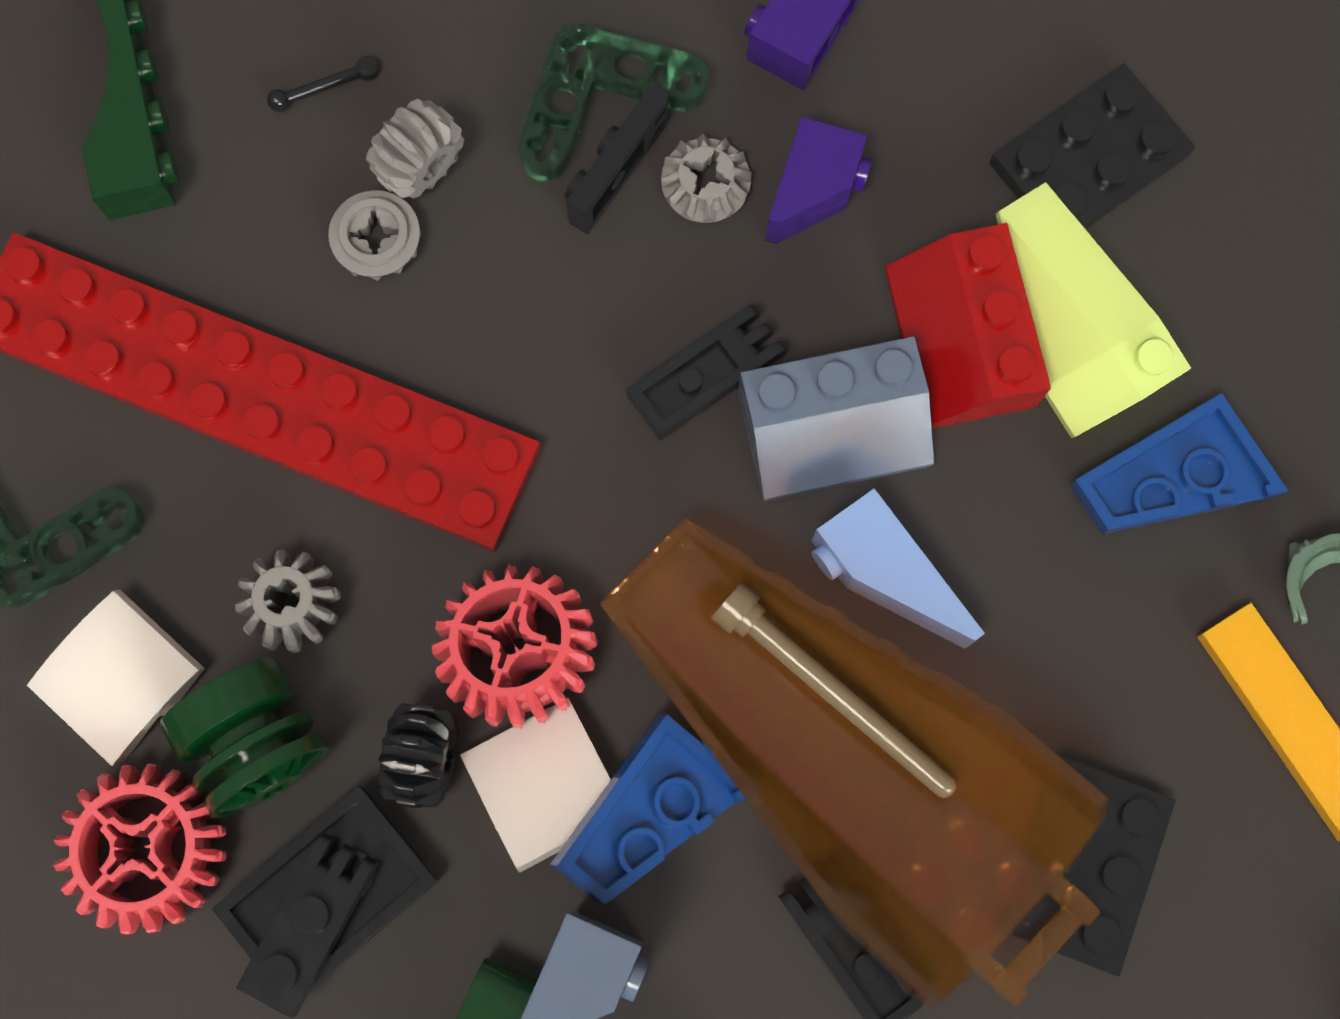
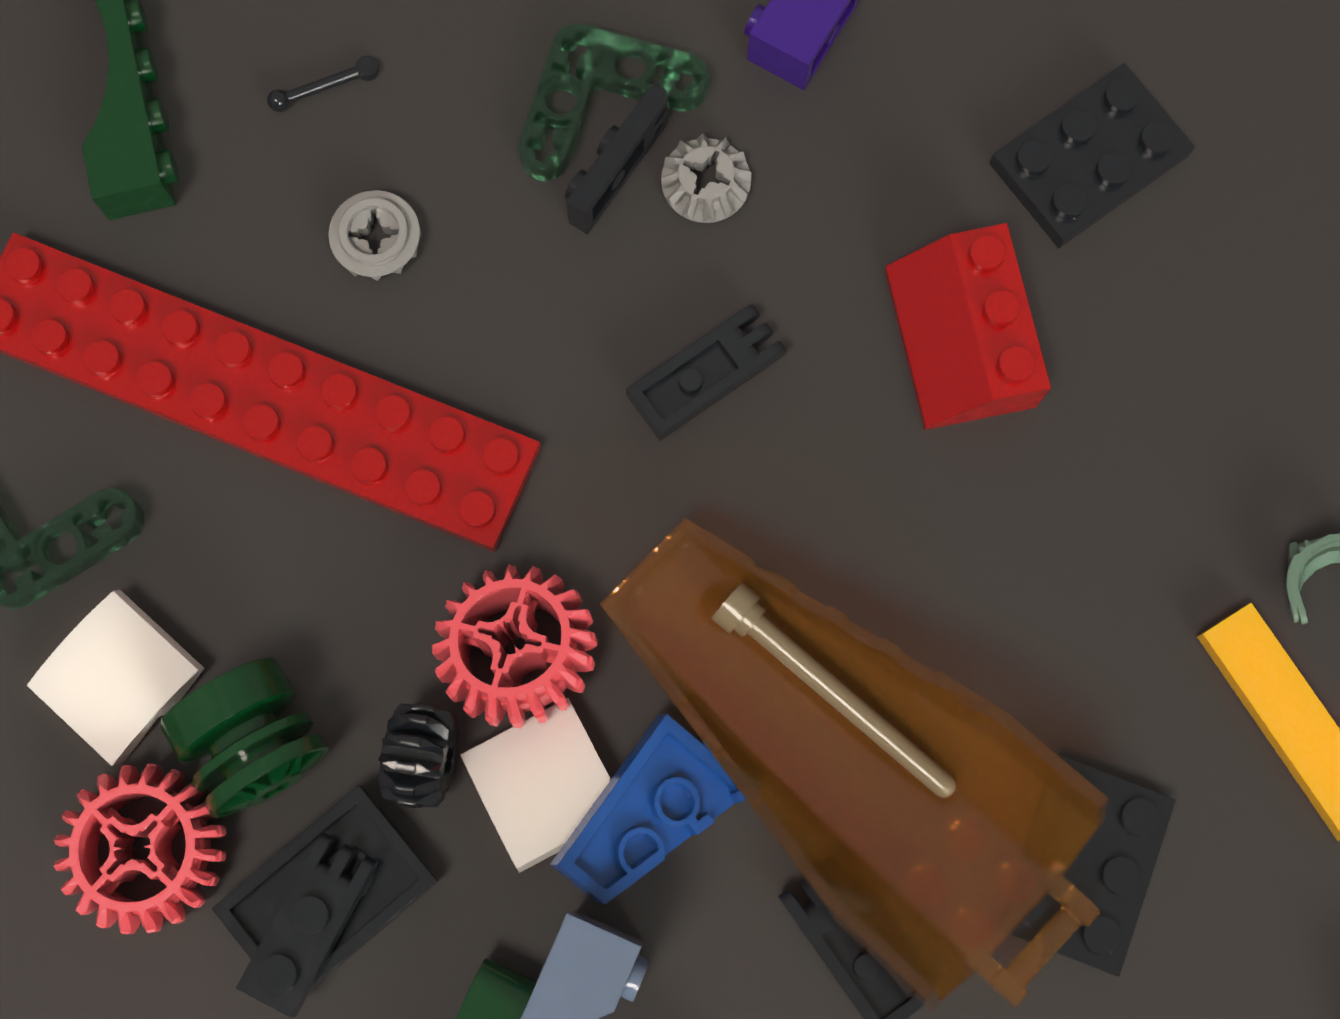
(284, 580): light grey gear -> none
(415, 148): light grey gear -> none
(817, 178): dark purple slope -> none
(837, 418): sand blue slope -> none
(884, 564): light blue slope -> none
(1091, 323): yellowish green wedge -> none
(1180, 471): blue wing -> none

